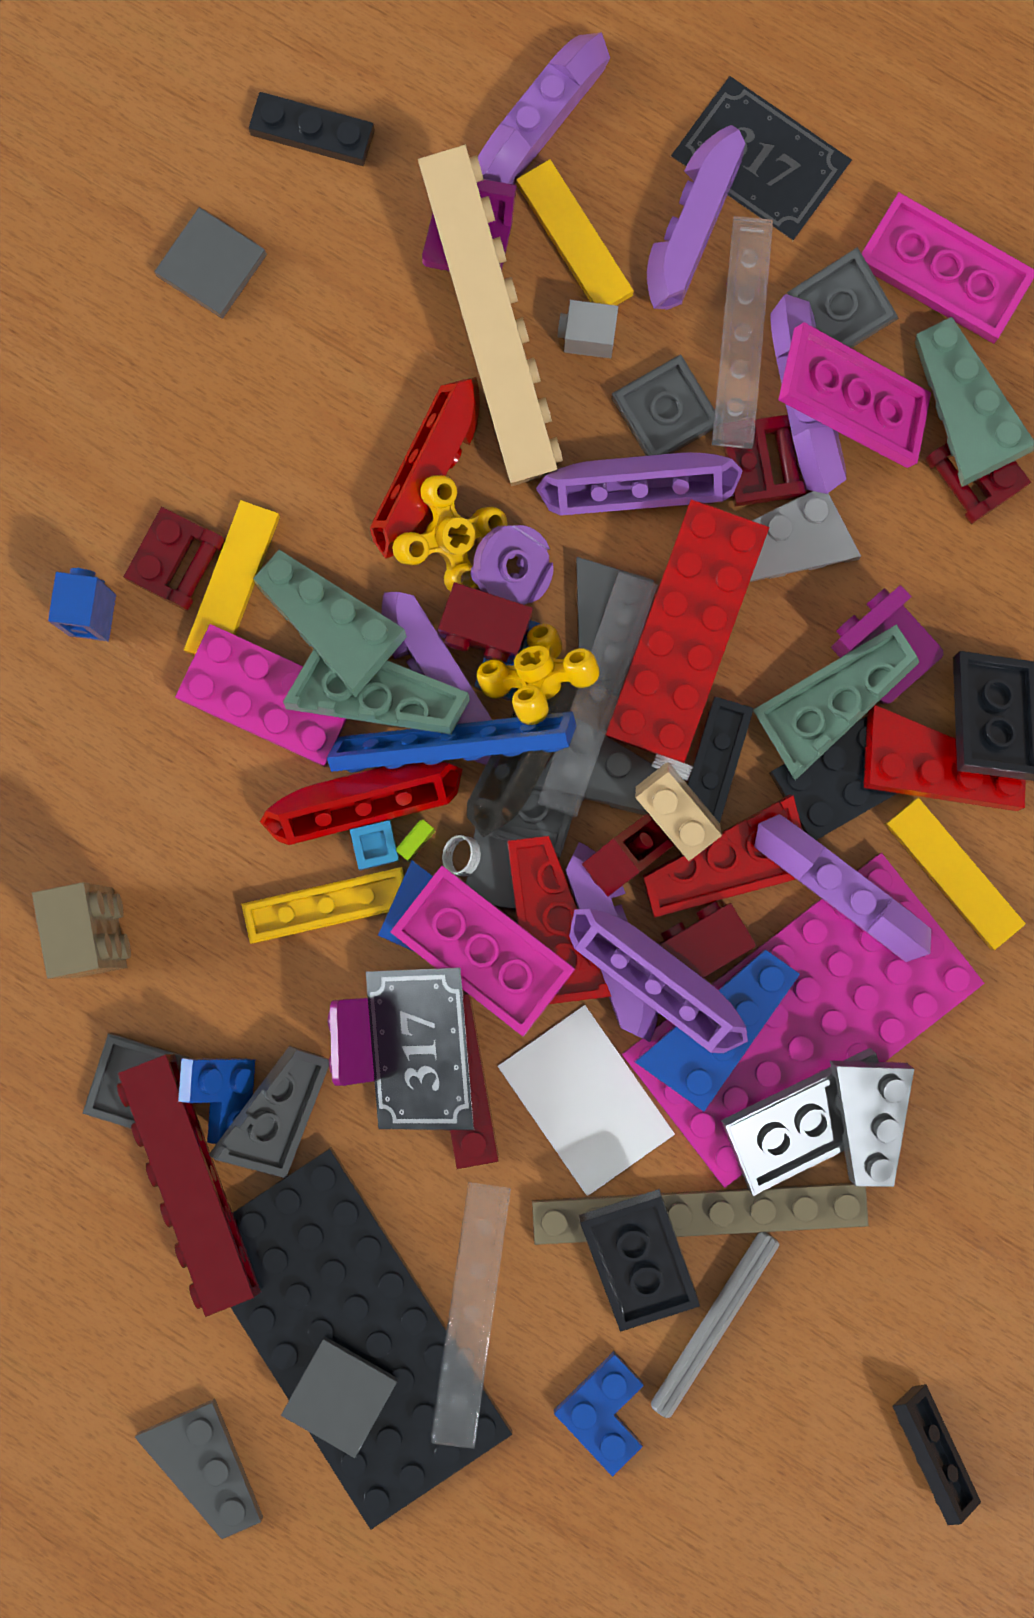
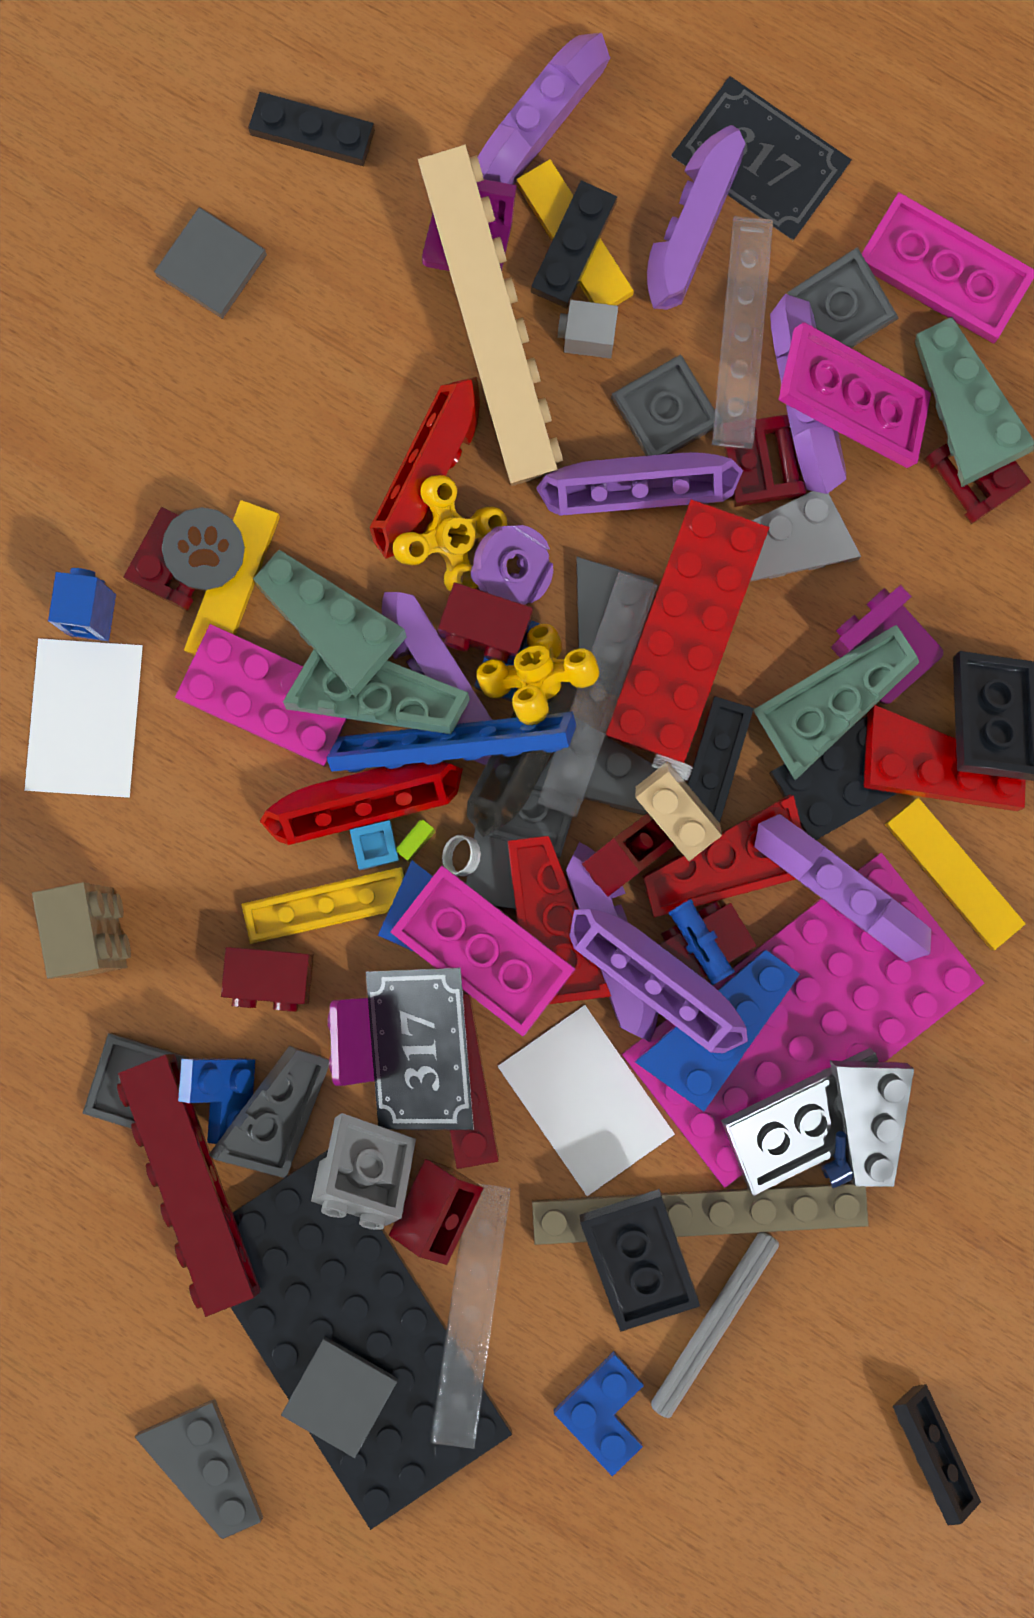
(83, 718): none -> white sticker
(203, 548): none -> dark grey tile
(266, 977): none -> dark red brick
(364, 1173): none -> light grey plate
(436, 1212): none -> dark red brick
(574, 244): none -> black plate
(701, 942): none -> blue pin
(838, 1170): none -> dark blue hand

